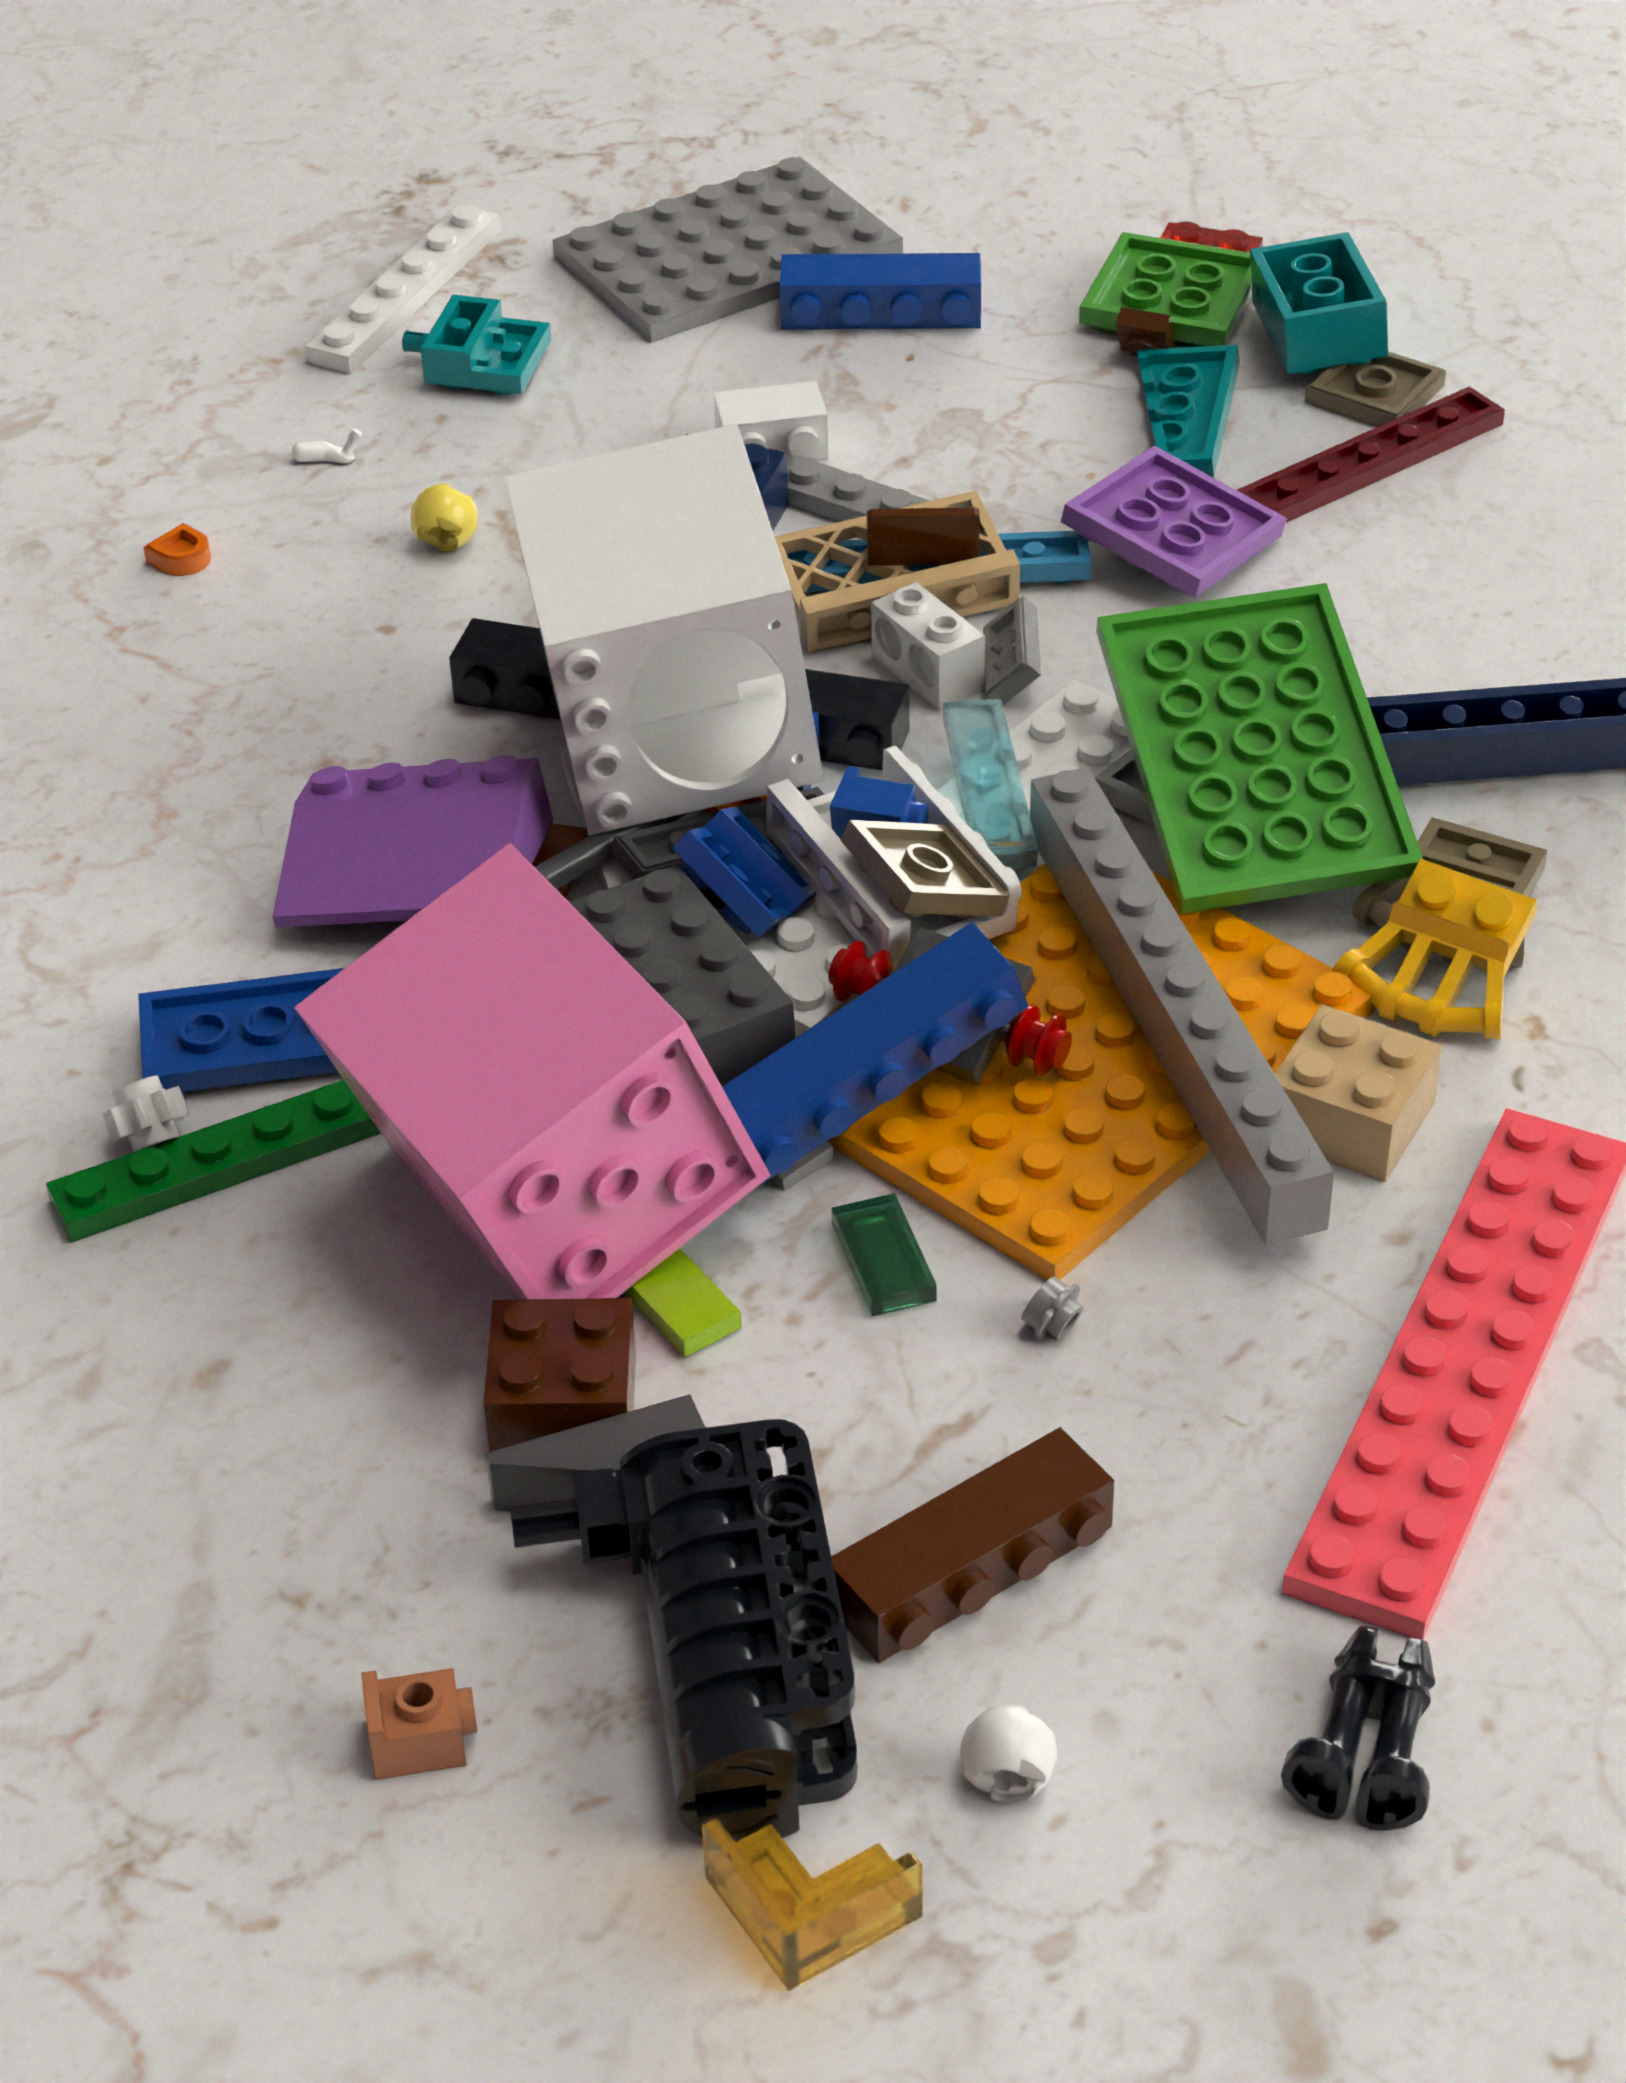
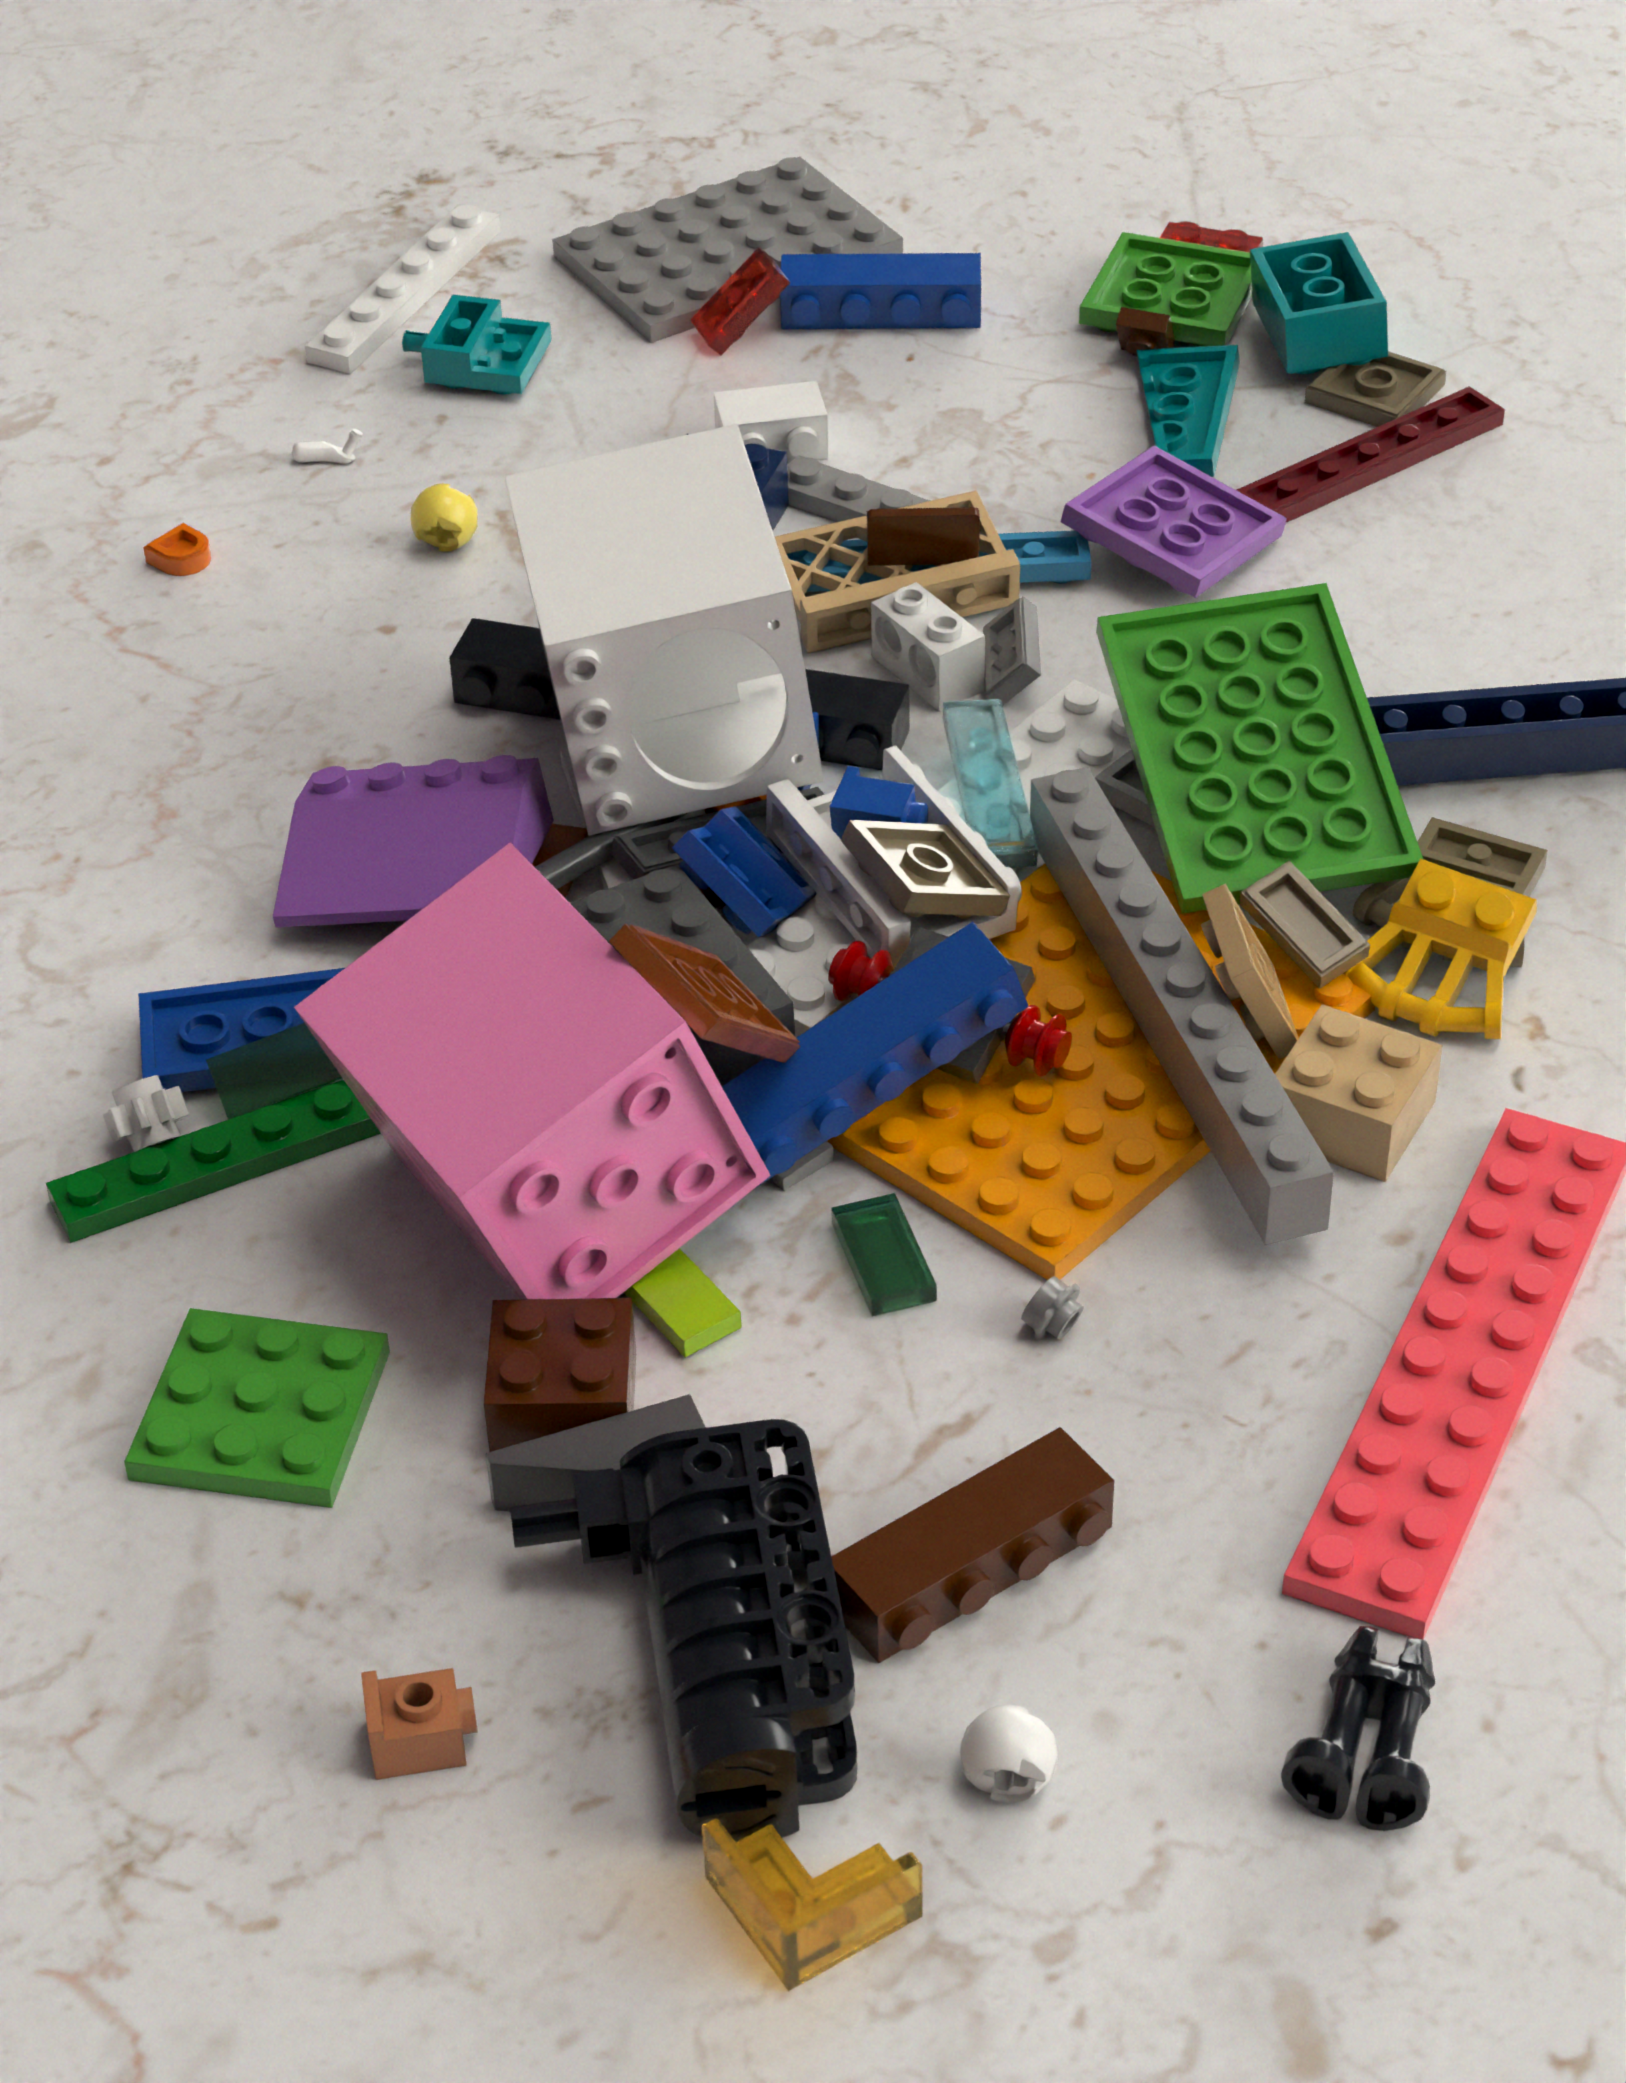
(258, 1407): none -> bright green plate
(271, 1070): none -> clear green tile
(705, 993): none -> dark orange tile
(740, 301): none -> clear red plate
(1248, 972): none -> tan plate
(1304, 924): none -> dark tan tile

